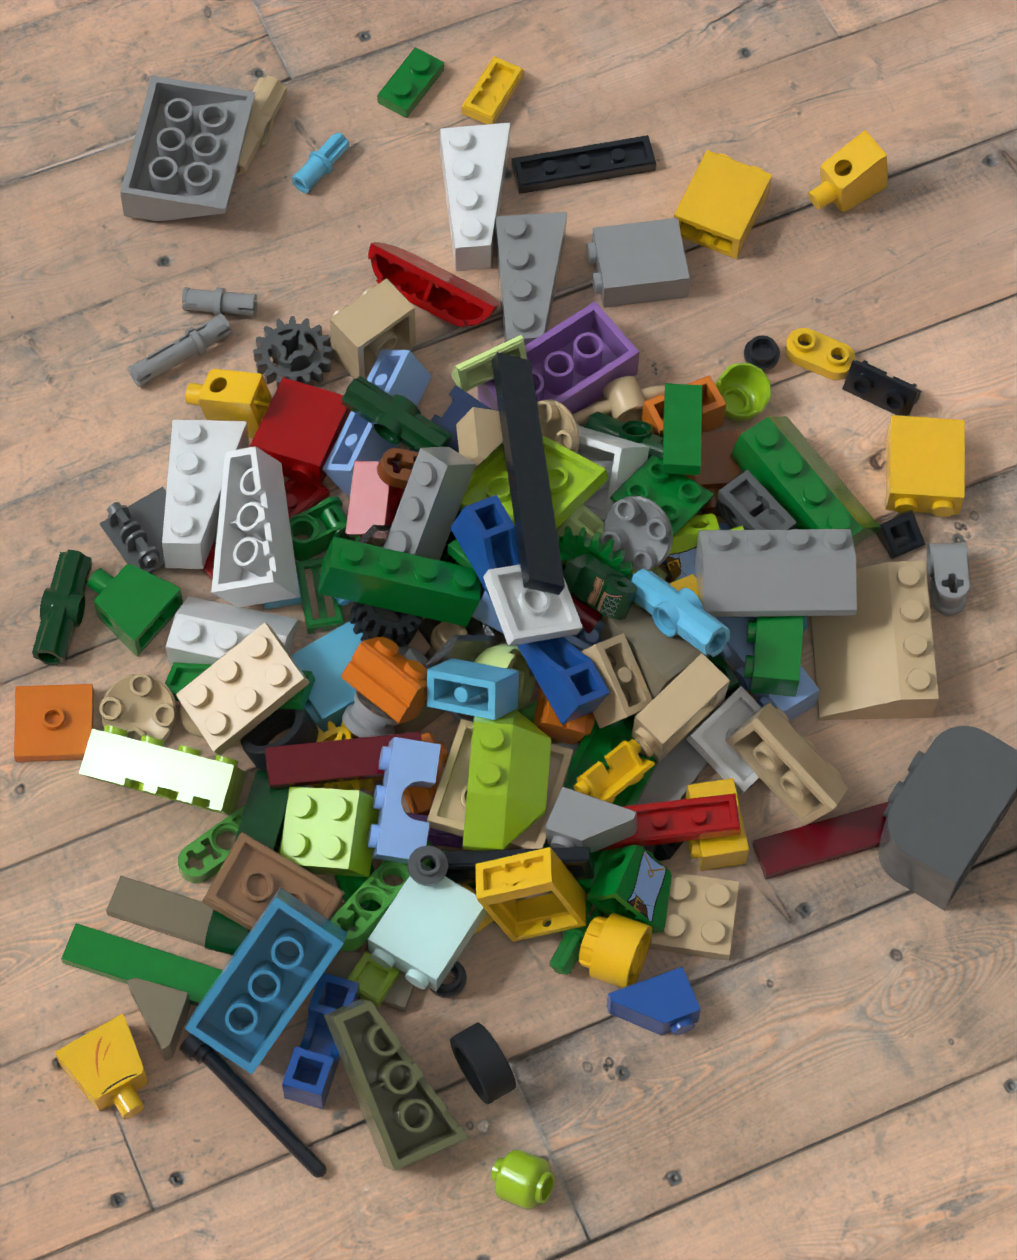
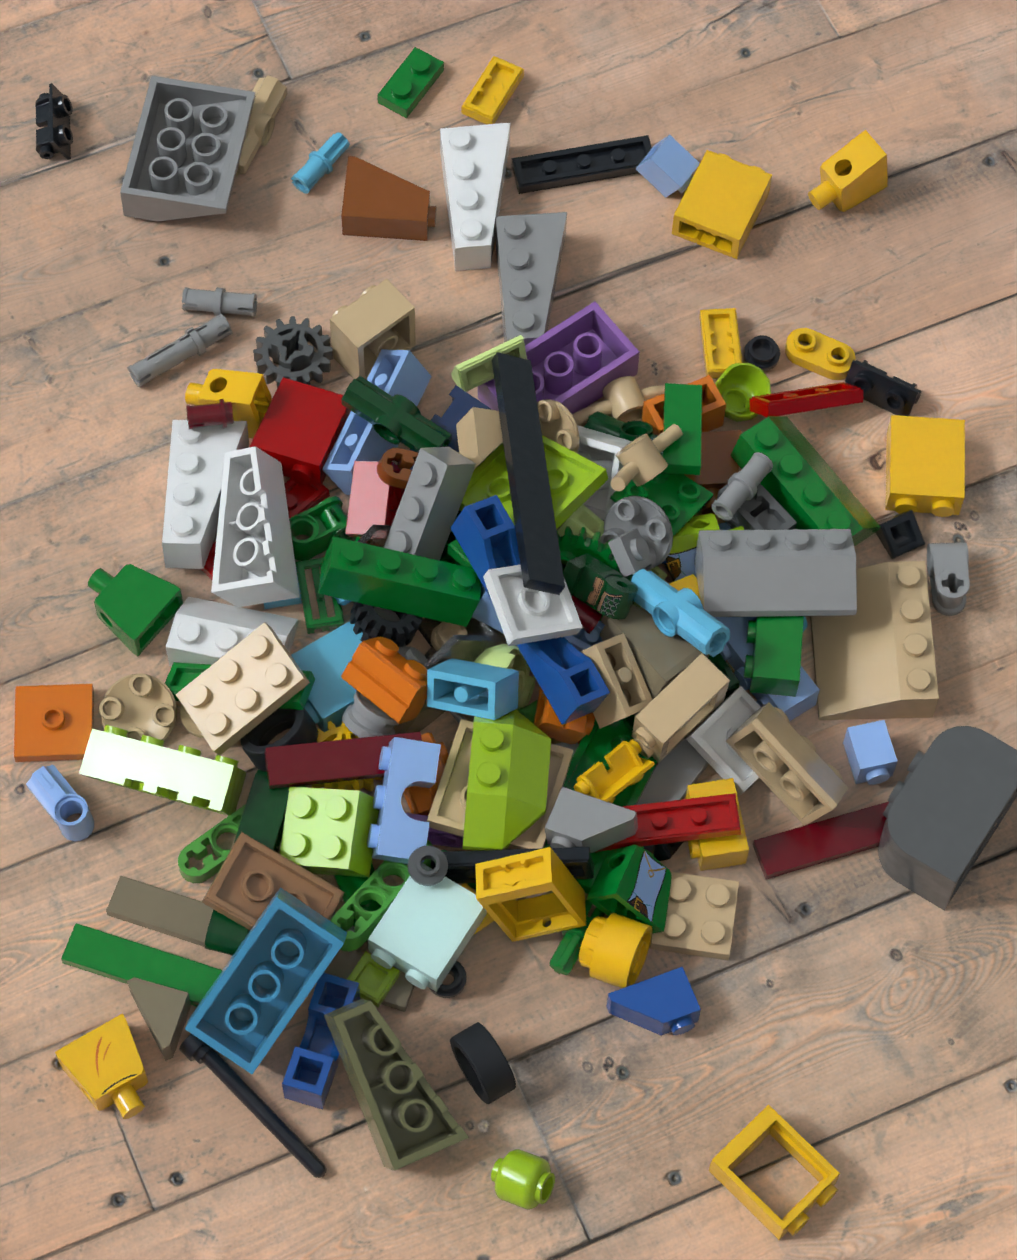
(55, 111): none -> black hinge
(60, 802): none -> light blue piece
(62, 607): dark green piece -> none
(138, 530): dark grey hinge -> none
(210, 415): none -> dark red pin
(384, 204): none -> dark orange slope
(431, 286): red brick -> none
(630, 552): none -> light grey plate
(638, 262): light grey brick -> none
(643, 458): none -> tan piece
(668, 166): none -> light blue brick
(720, 340): none -> yellow plate
(742, 486): none -> light grey pin
(771, 1123): none -> yellow window
(806, 399): none -> red tile
(870, 752): none -> light blue brick

